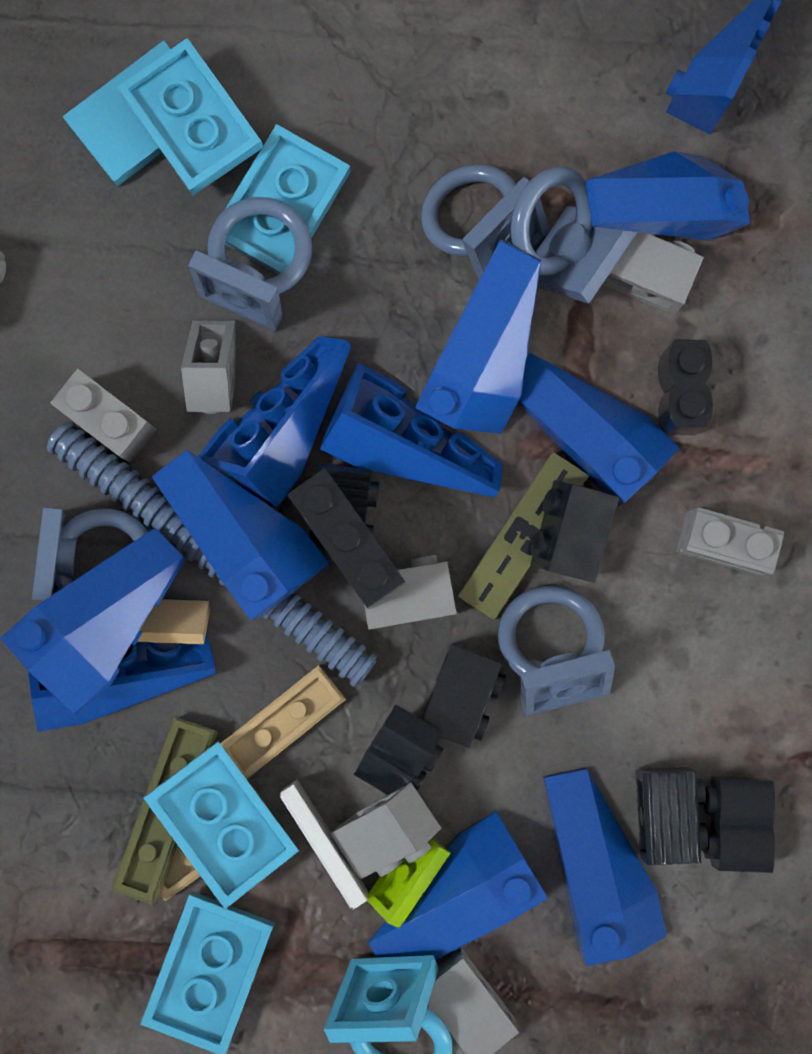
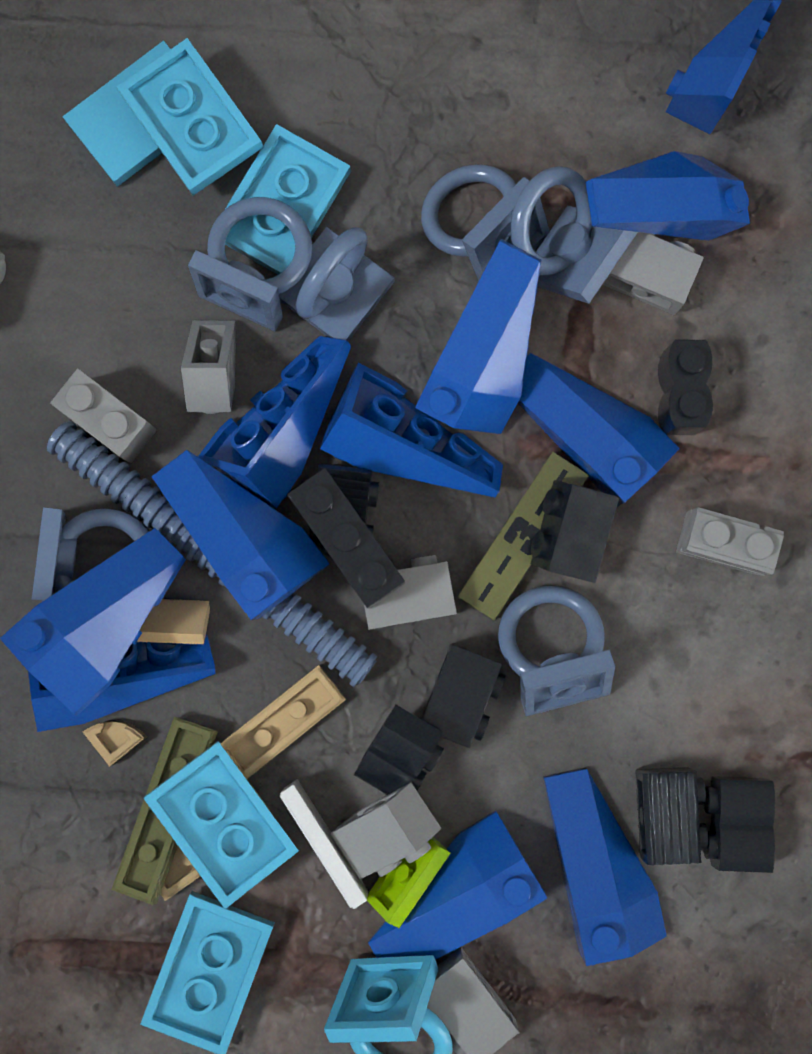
(114, 739): none -> tan tile
(338, 284): none -> sand blue tile

